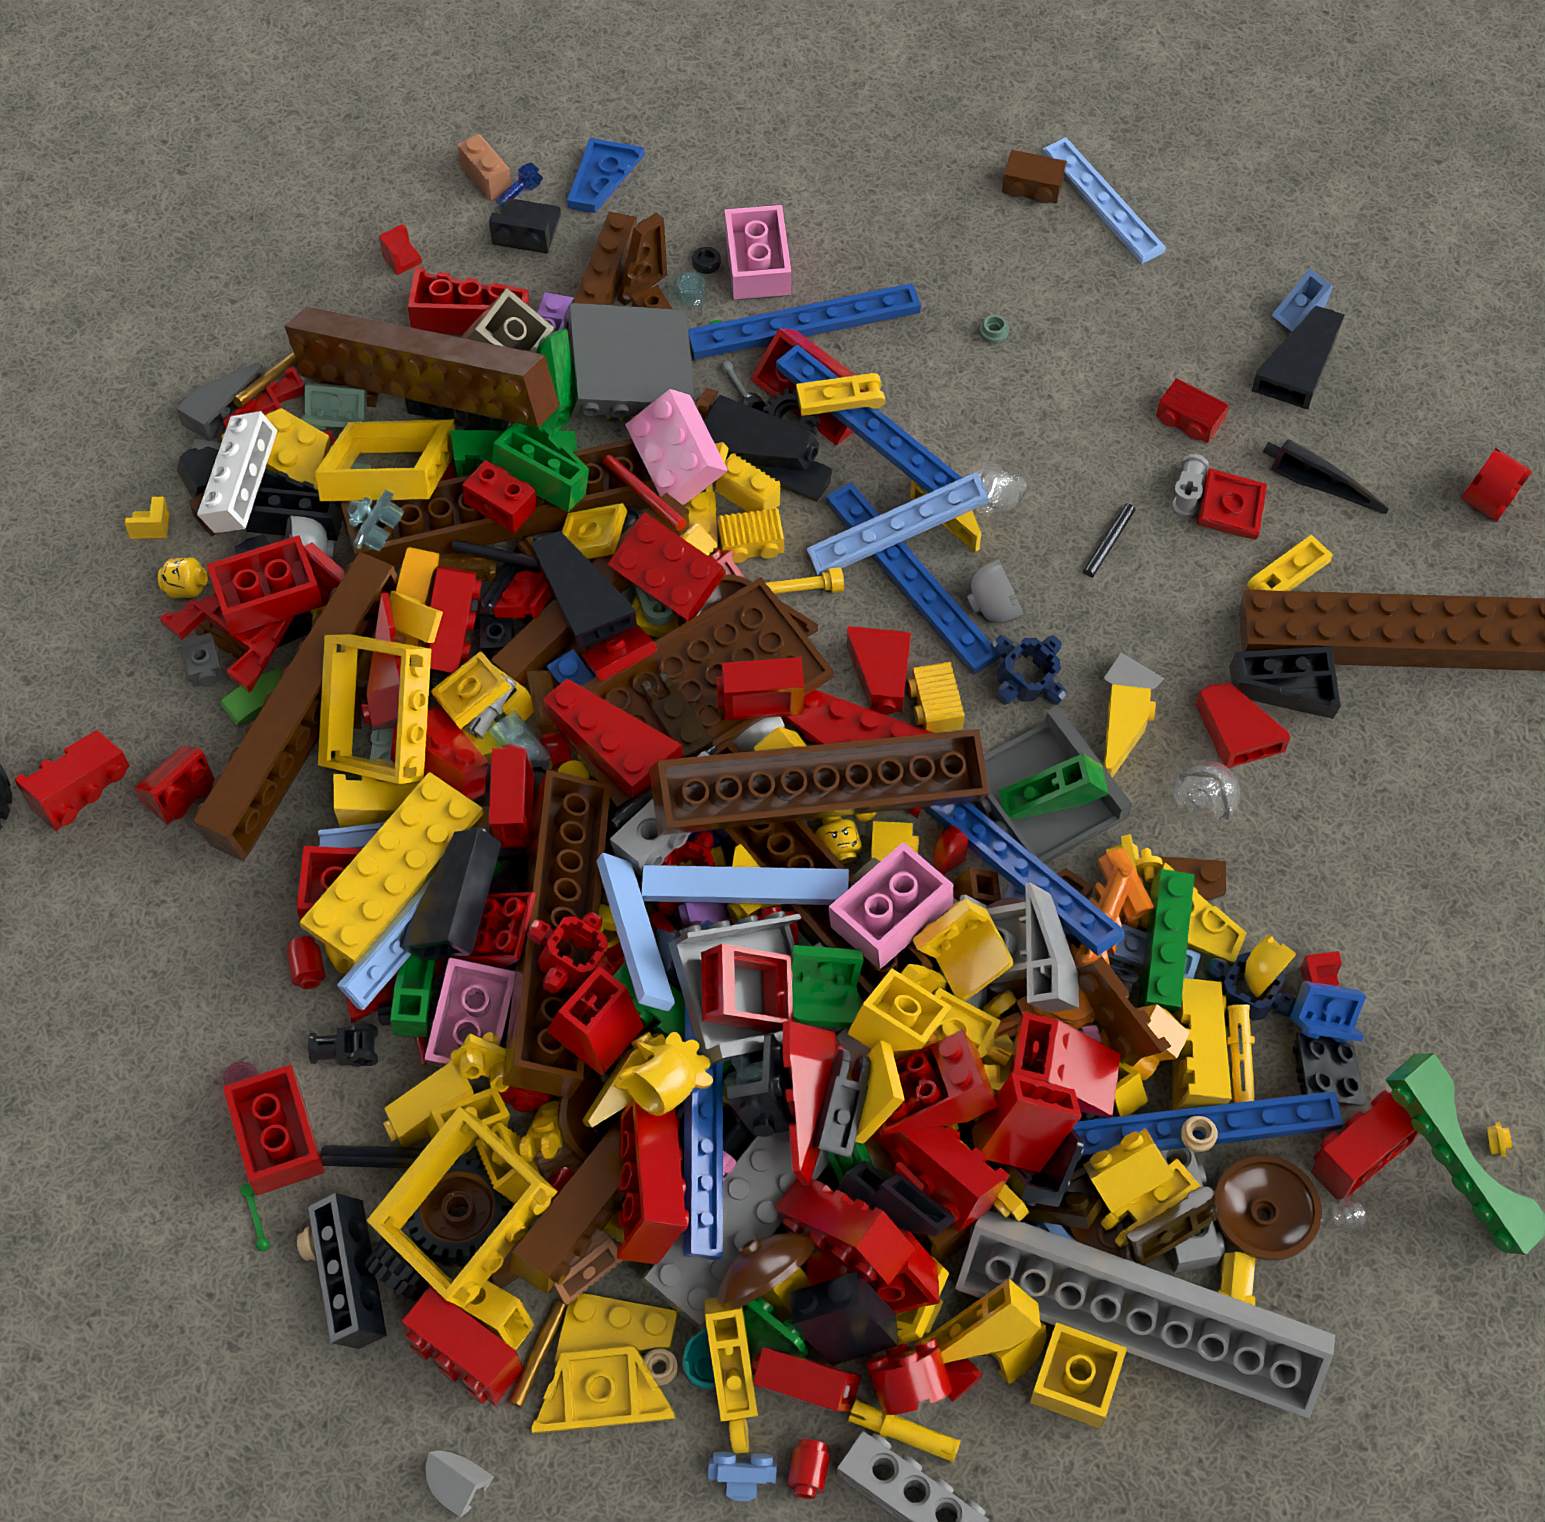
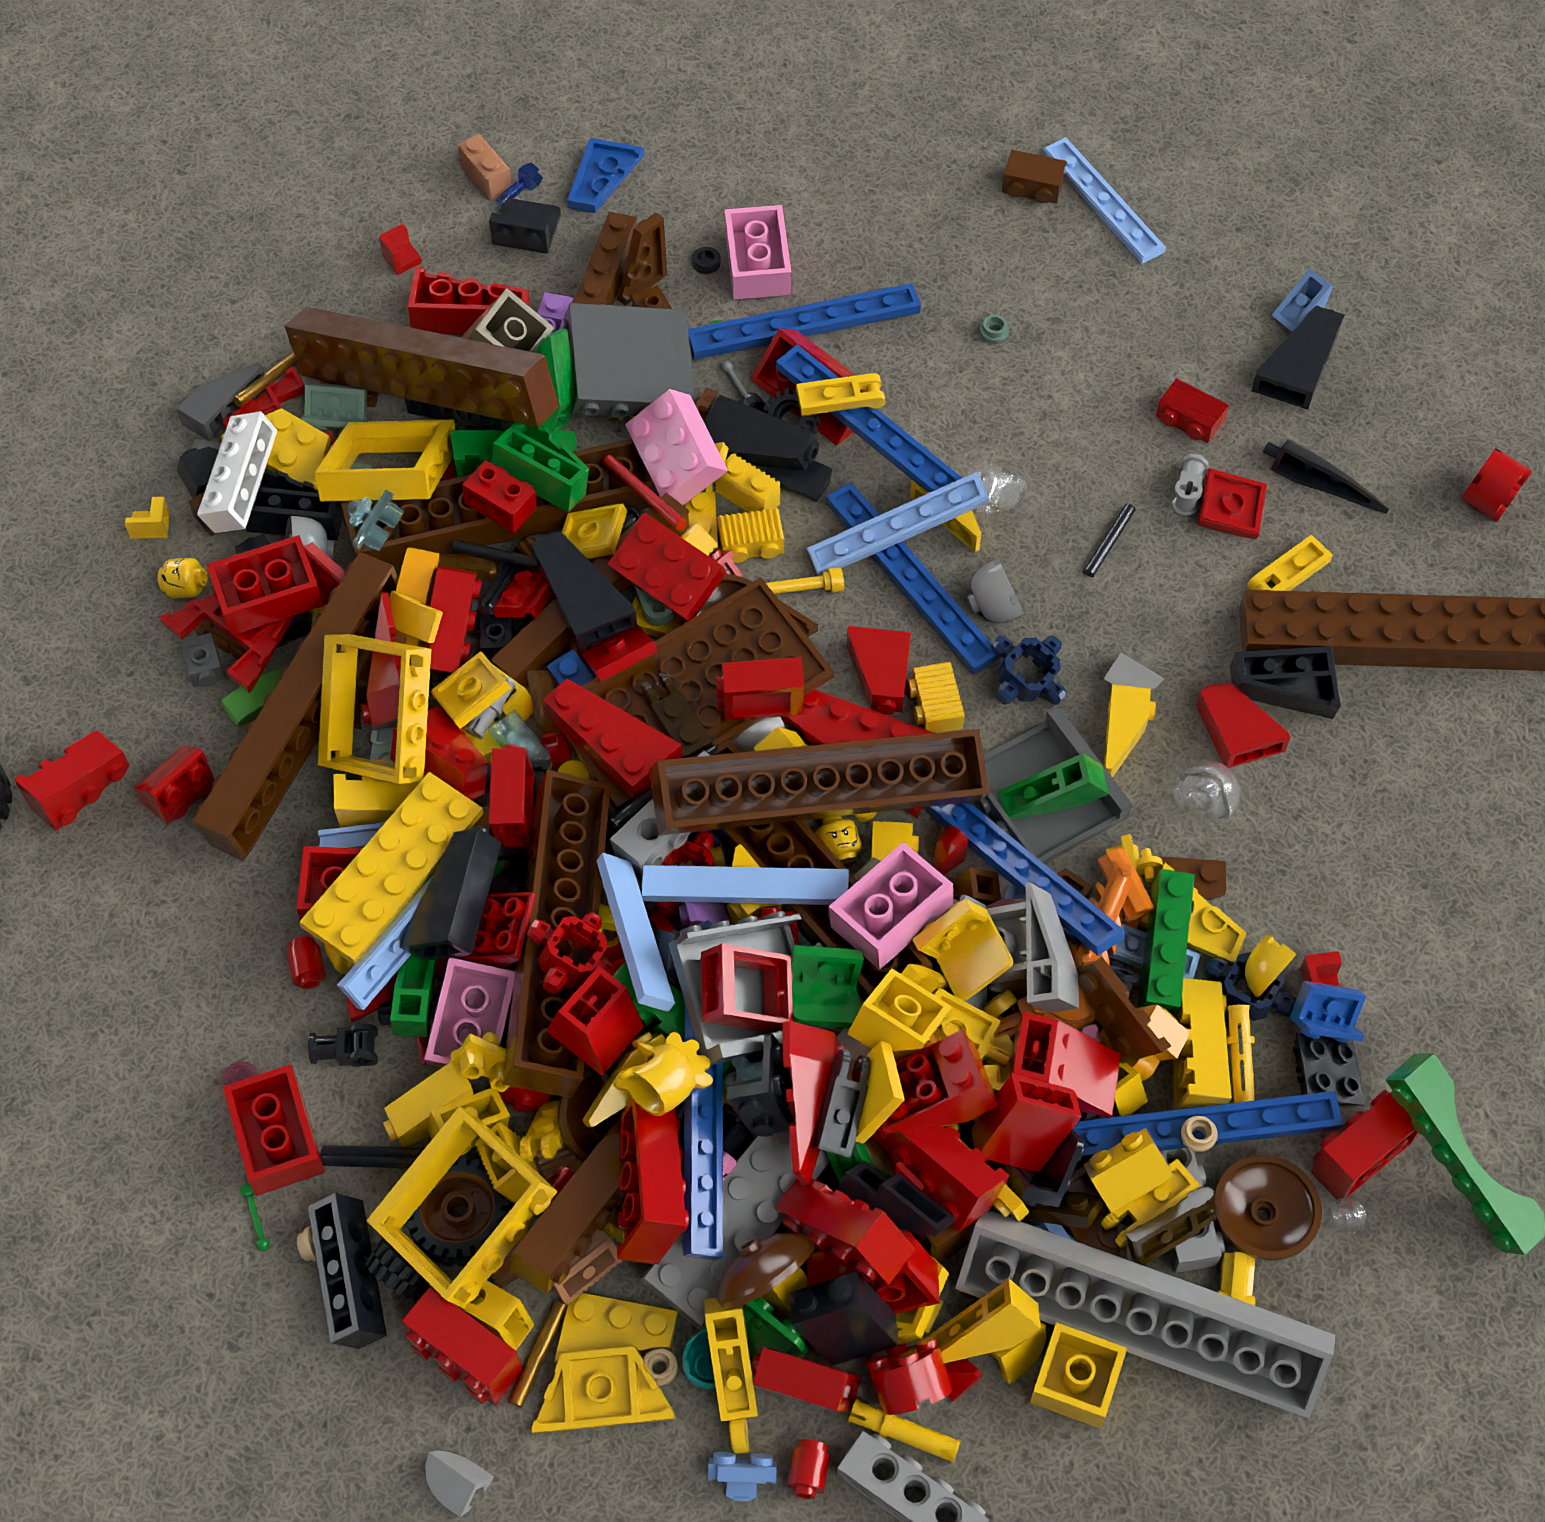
(693, 283): clear light blue wheel -> none
(1498, 1139): yellow plate -> none

